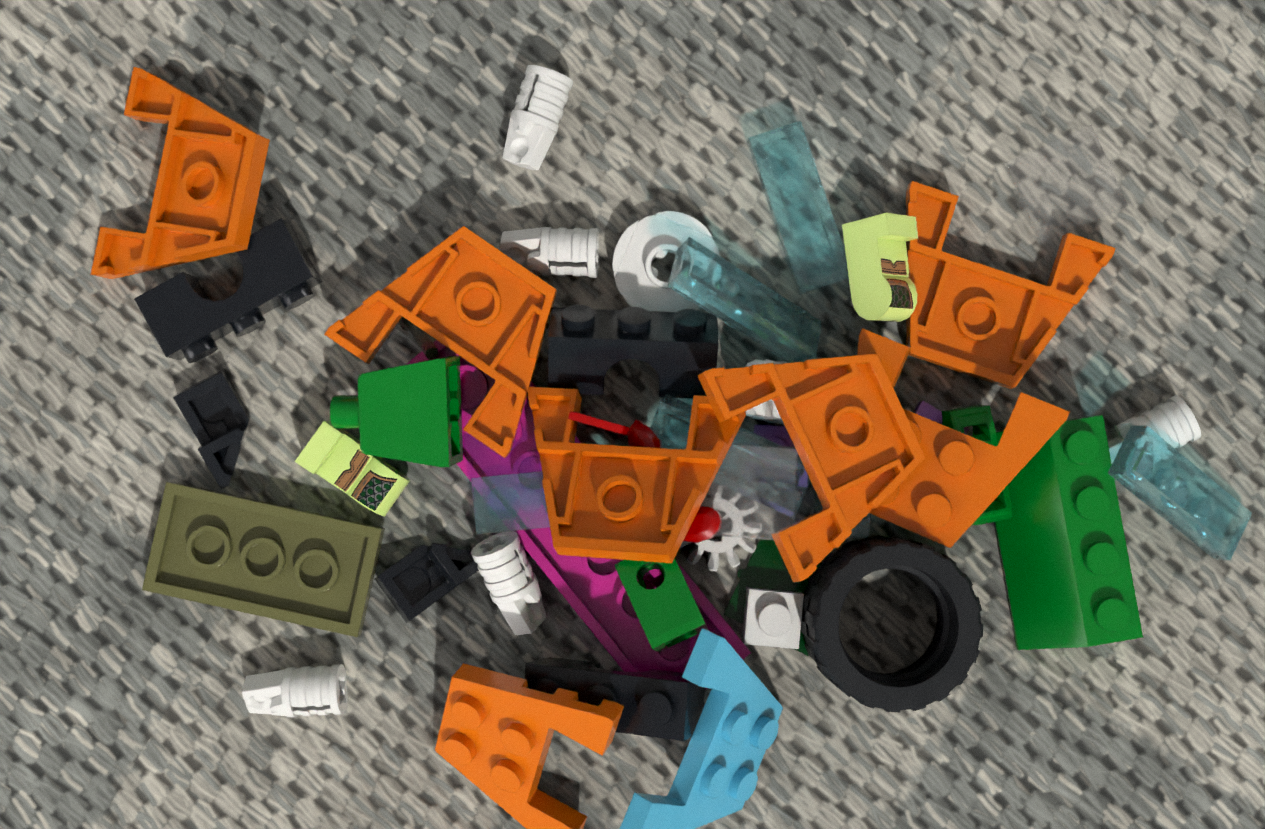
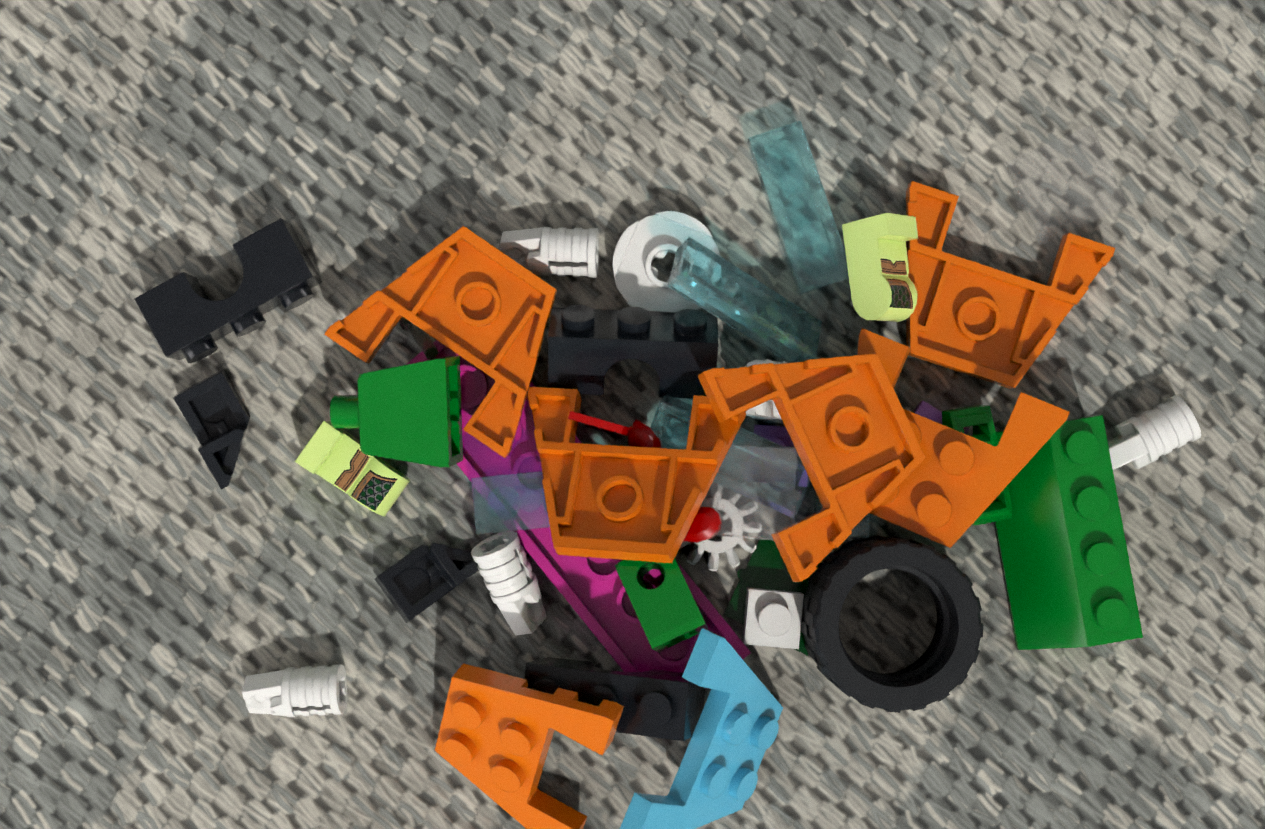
(202, 188): orange wing -> none
(263, 559): olive plate -> none
(536, 116): white hinge -> none
(1180, 492): clear light blue plate -> none

